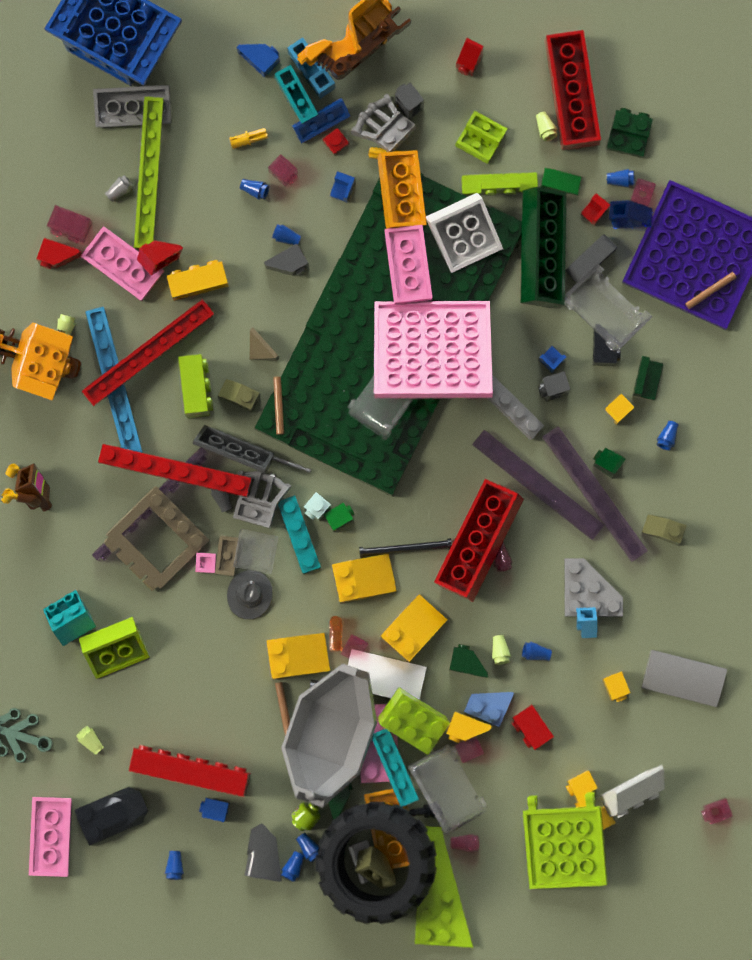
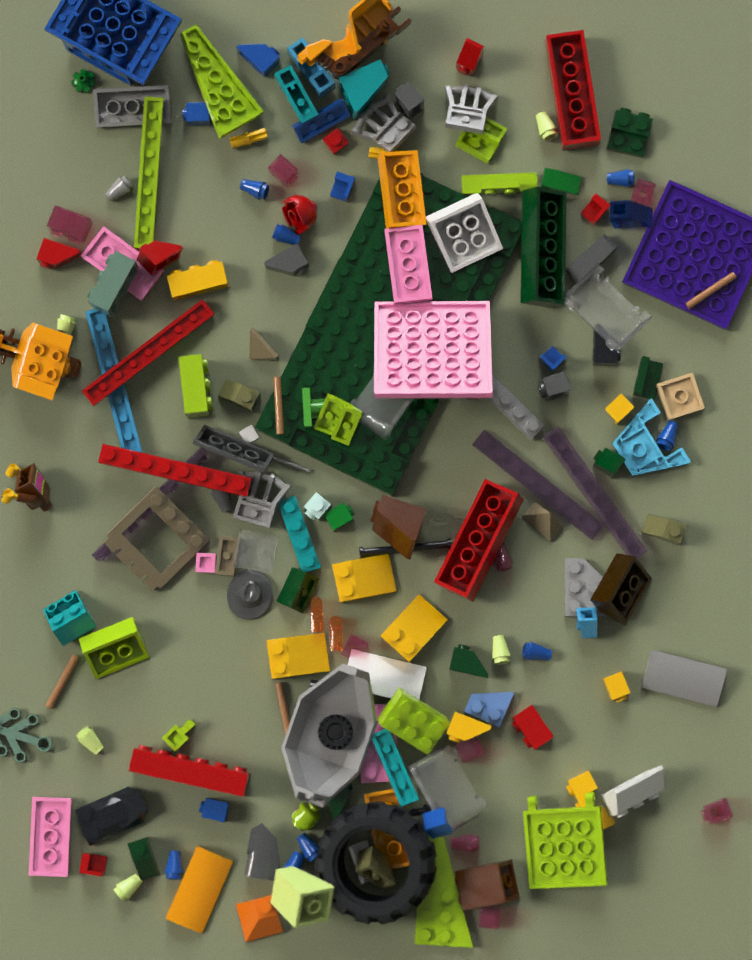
(62, 681): none -> medium nougat bar
(83, 81): none -> green plant
(93, 864): none -> red panel
(112, 283): none -> sand green brick
(126, 888): none -> yellowish green cone
(143, 858): none -> dark green slope
(177, 736): none -> lime plate
(196, 114): none -> blue brick
(199, 889): none -> light orange slope
(223, 92): none -> lime wing
(249, 434): none -> white sticker
(259, 918): none -> orange slope
(297, 590): none -> dark green panel
(300, 212): none -> red cylinder
(301, 897): none -> yellowish green slope
(311, 407): none -> bright green piece
(316, 615): none -> clear orange bar
(338, 419): none -> lime slope
(347, 732): none -> black tyre
(363, 86): none -> teal slope
(398, 523): none -> reddish brown slope
(436, 823): none -> blue panel
(465, 117): none -> light grey plate
(487, 884): none -> reddish brown slope
(489, 917): none -> clear pink brick
(542, 521): none -> dark tan slope
(621, 588): none -> dark brown slope
(640, 448): none -> medium azure wing
(680, 396): none -> tan plate

